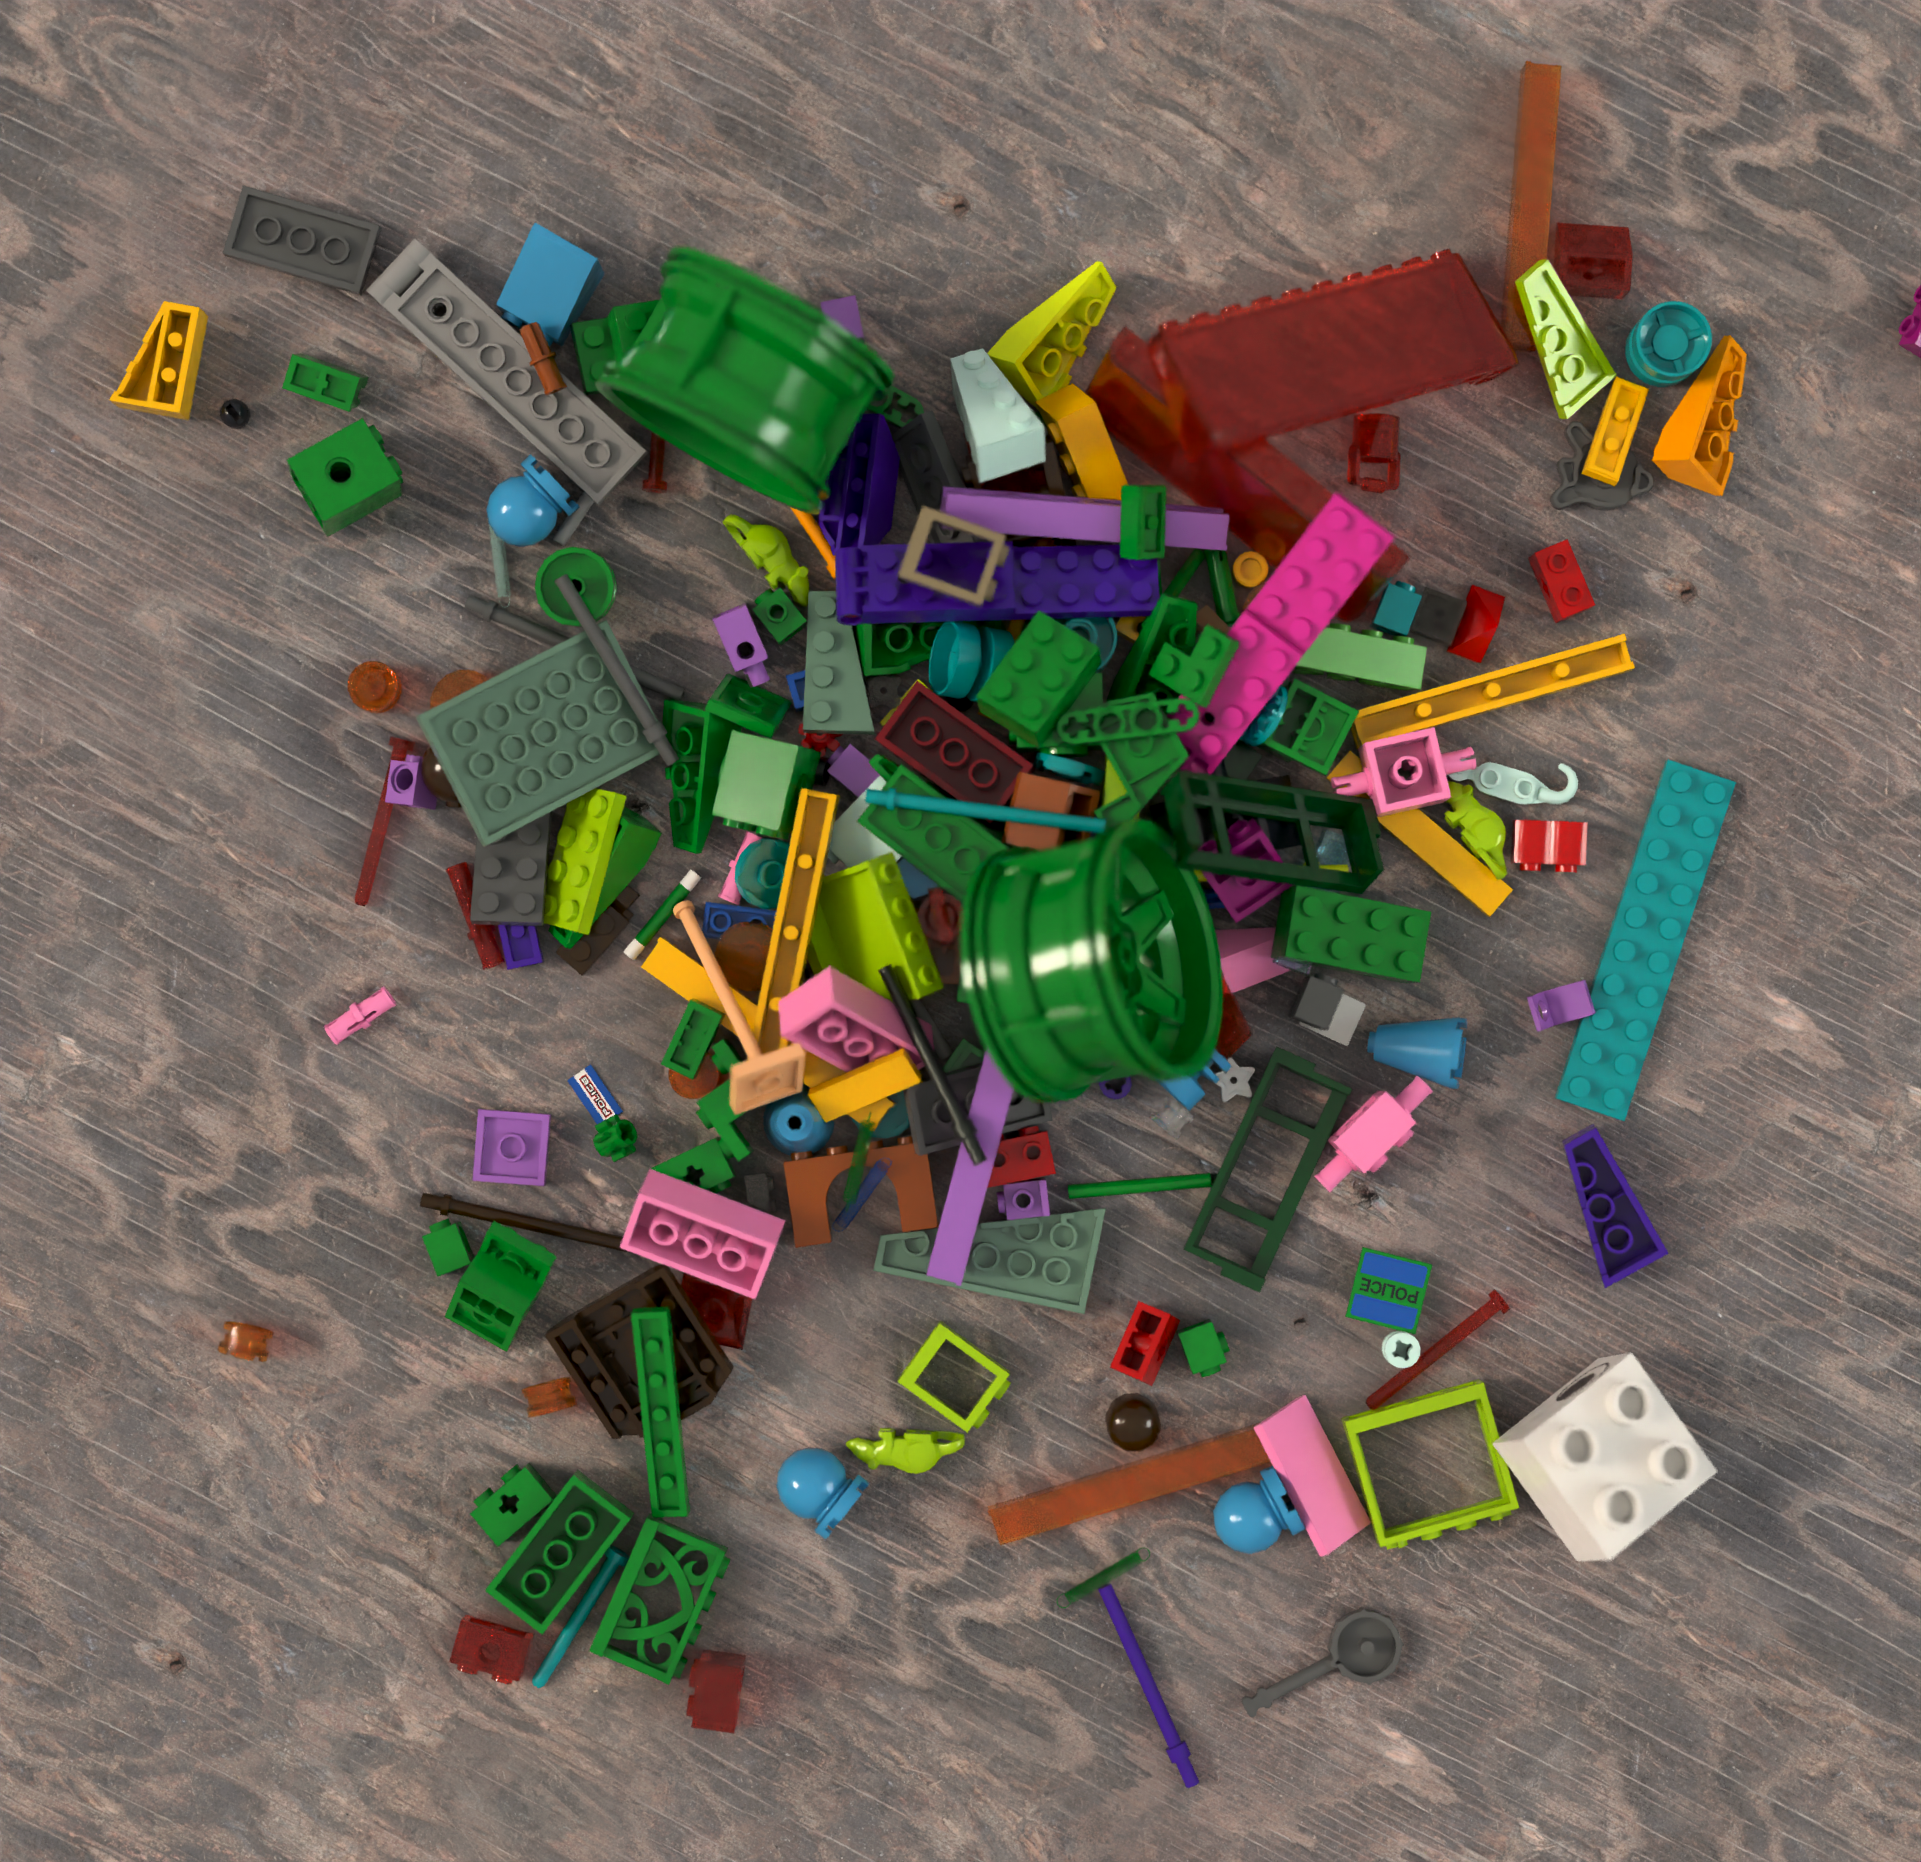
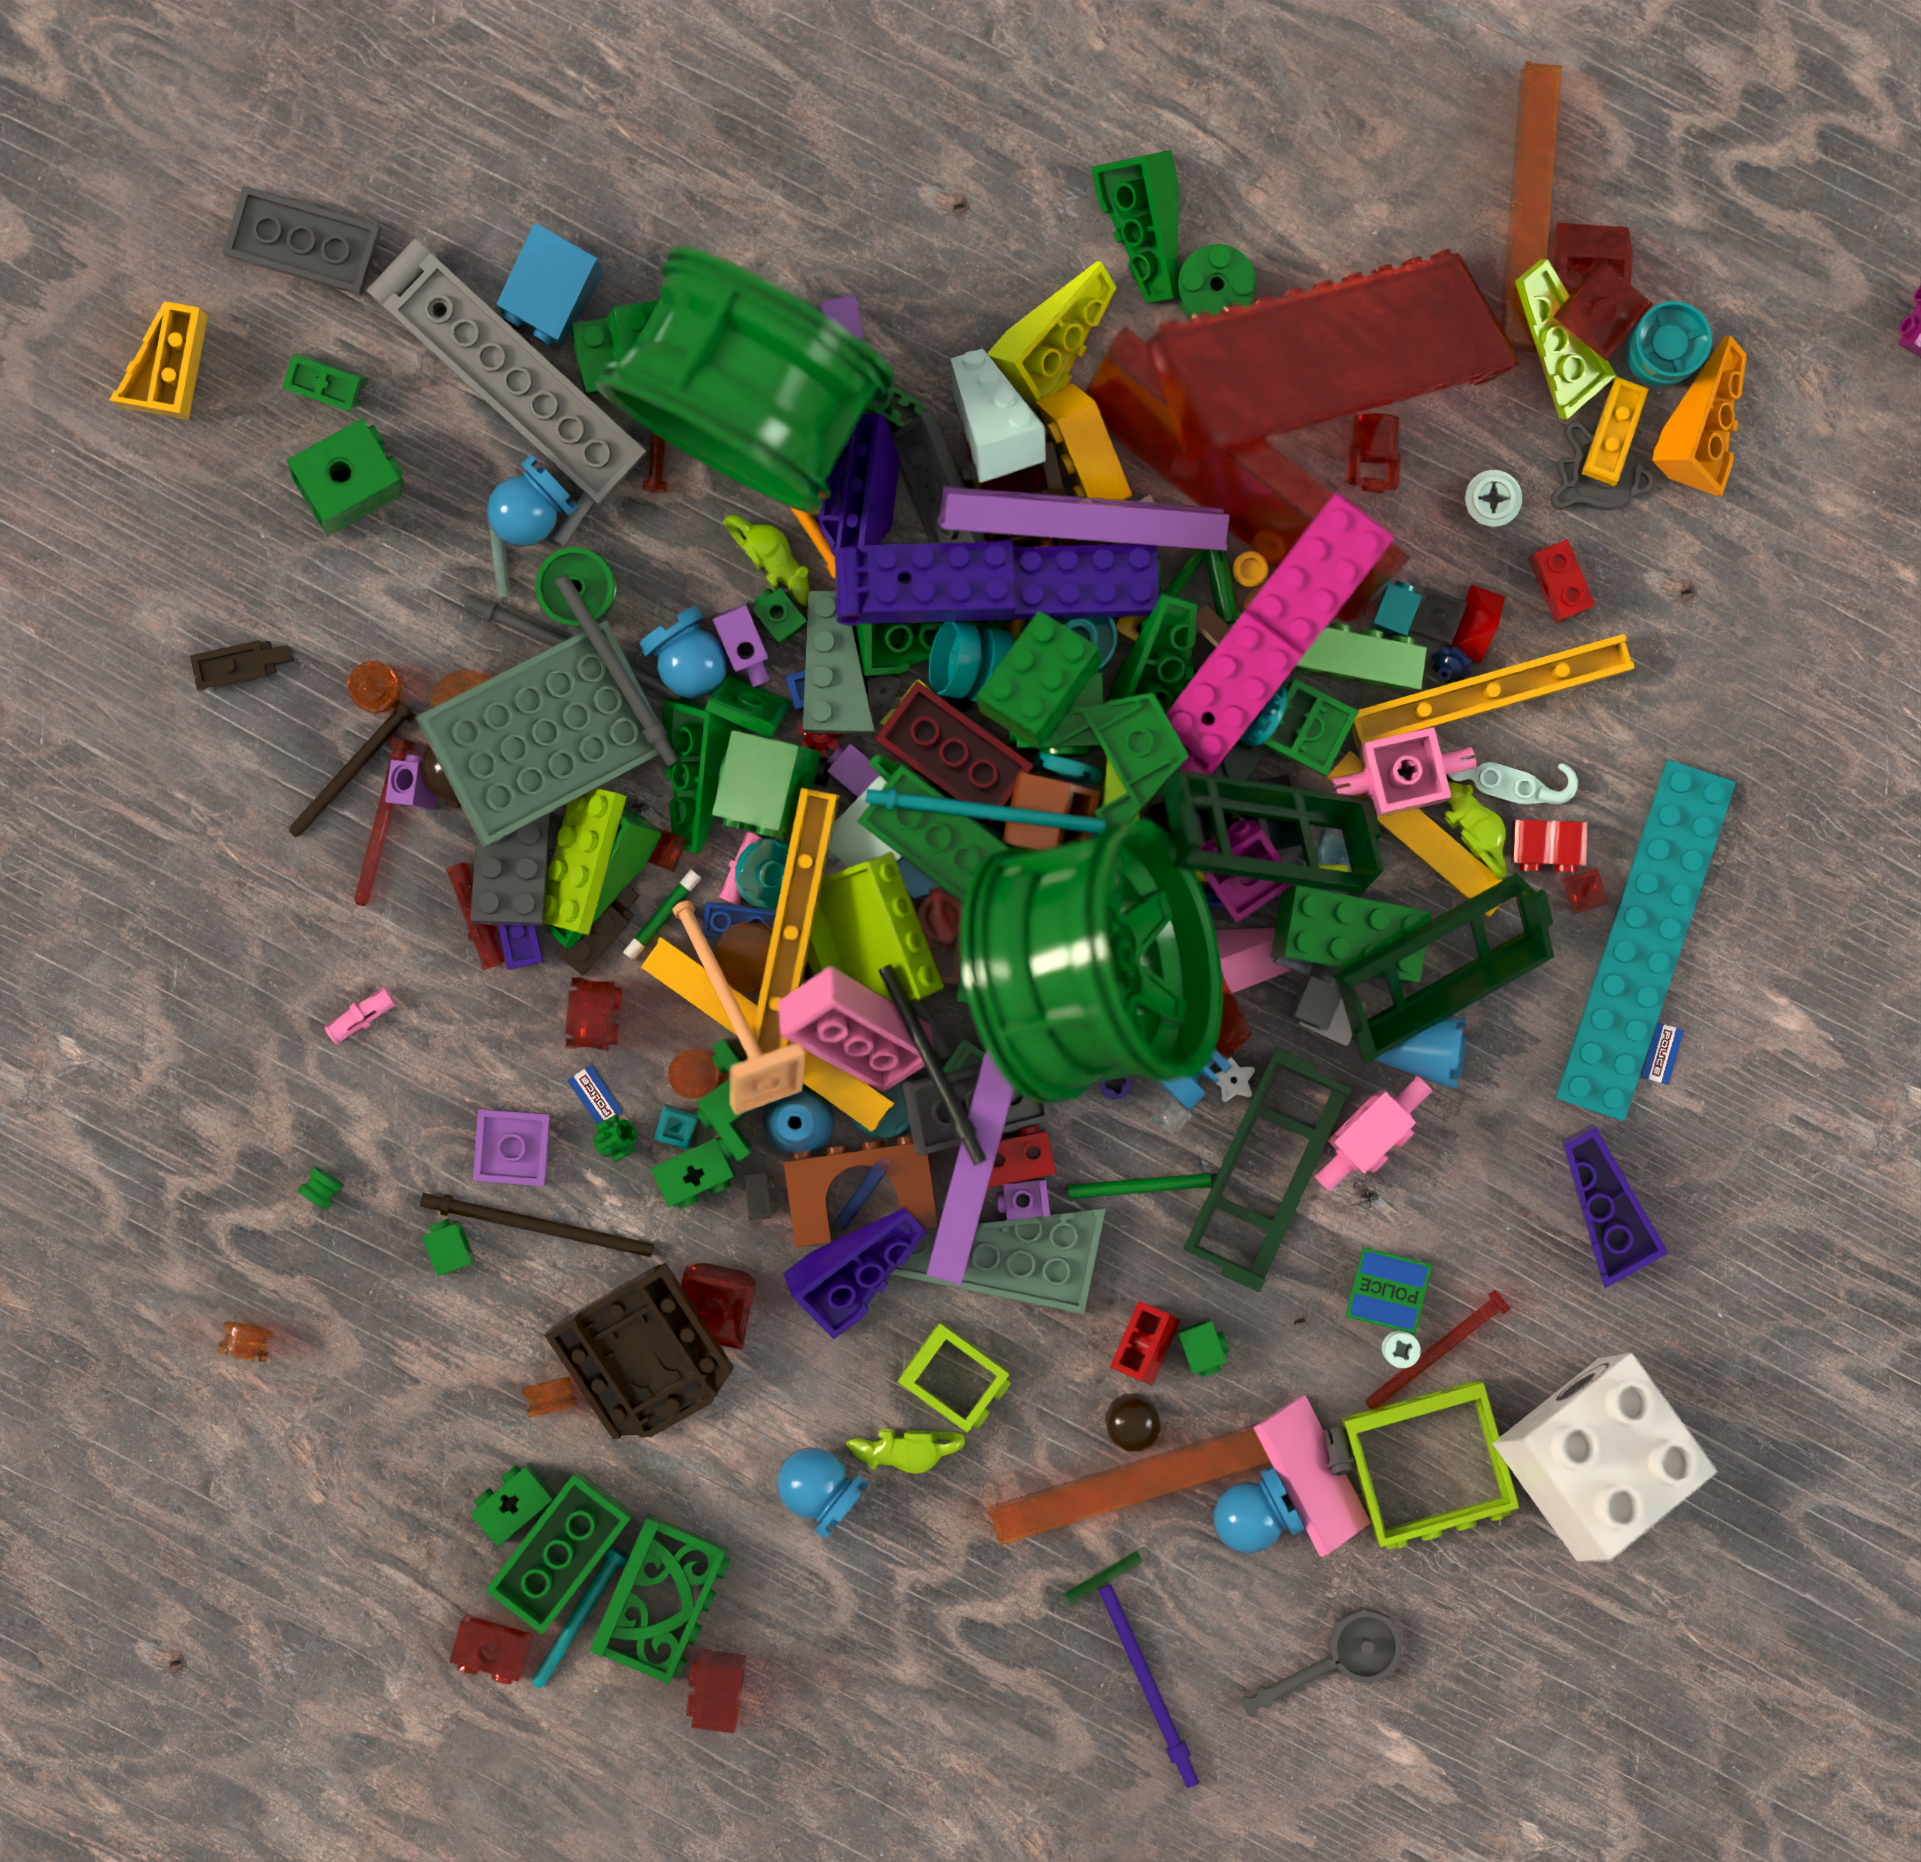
(238, 664): none -> dark brown hinge
(241, 408): black hinge -> none
(320, 1187): none -> green wheel
(353, 766): none -> dark brown bar
(500, 1286): green bracket -> none
(542, 358): dark orange axle -> none
(591, 1014): none -> clear red brick
(660, 1411): green plate -> none
(668, 850): none -> clear red tile
(675, 1126): none -> teal tile
(688, 658): none -> dark azure tile
(693, 1039): green tile -> none
(702, 1233): bright pink brick -> none
(847, 1273): none -> dark purple wedge
(857, 1164): green piece -> none
(865, 1085): yellow tile -> none
(918, 540): dark tan window -> none
(1127, 716): green beam -> none
(1143, 206): none -> green wedge
(1143, 521): green slope -> none
(1196, 674): green plate -> none
(1215, 265): none -> green wheel
(1338, 1452): none -> dark grey pin
(1451, 663): none -> dark blue plant
(1457, 989): none -> dark green piece
(1505, 487): none -> light aqua gear
(1561, 1005): medium lavender bracket -> none
(1585, 891): none -> clear red tile
(1603, 310): none -> clear red tile
(1662, 1053): none -> sticker

